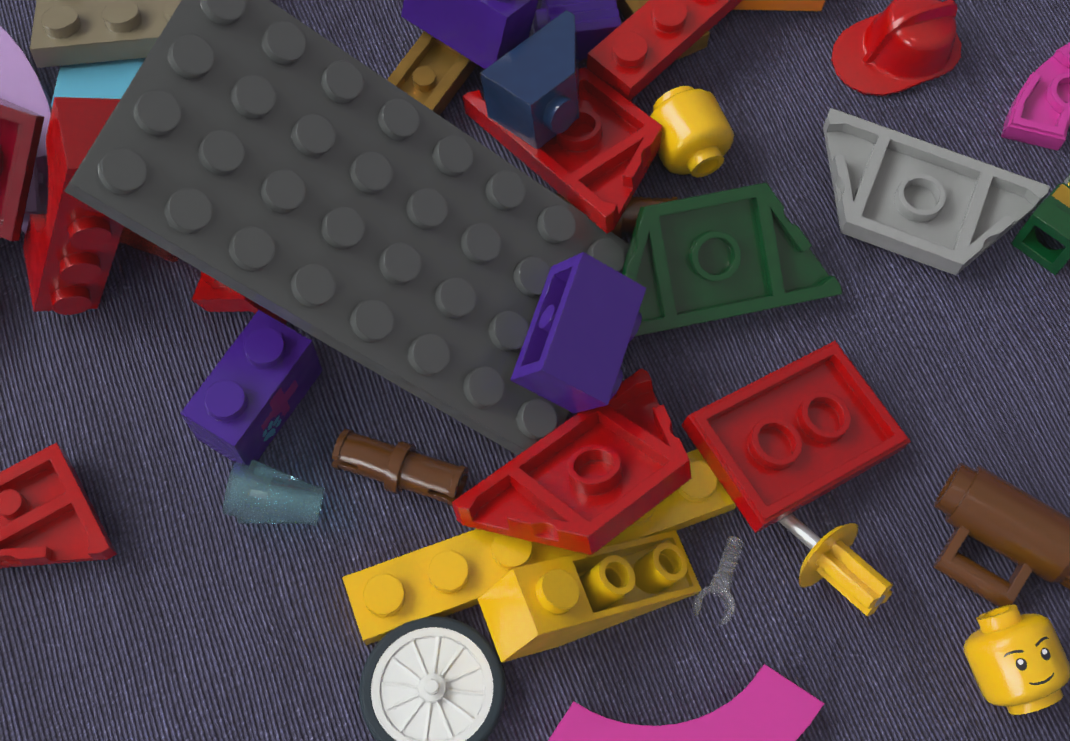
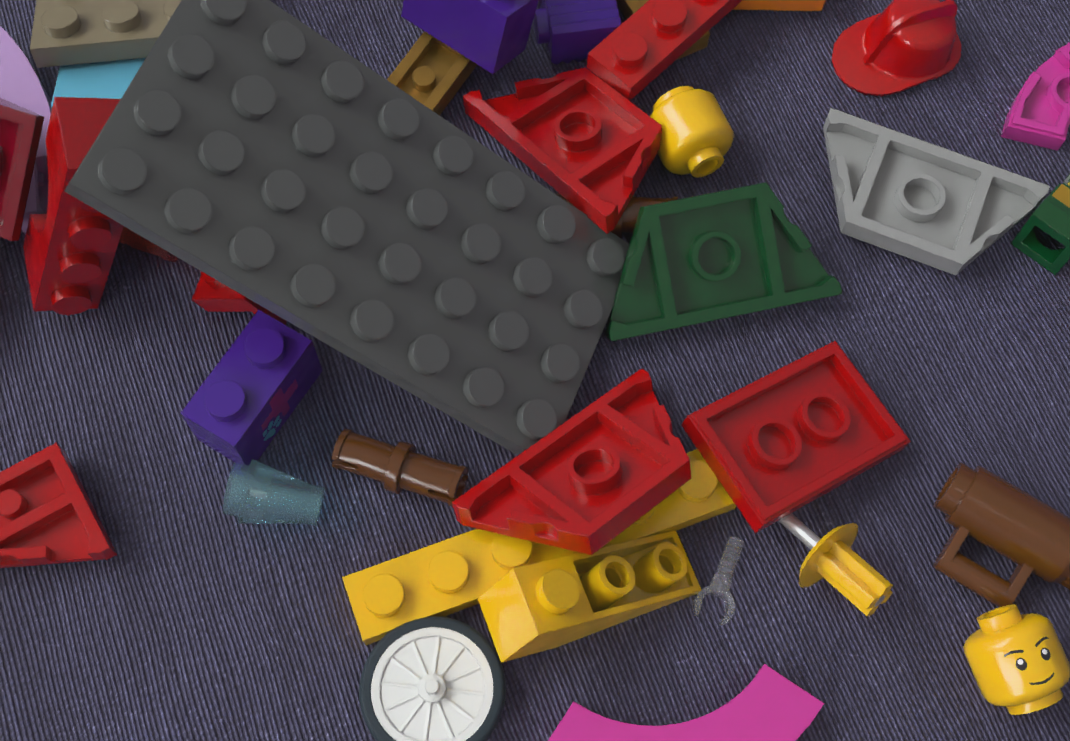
(537, 83): dark blue slope -> none
(580, 334): dark purple brick -> none

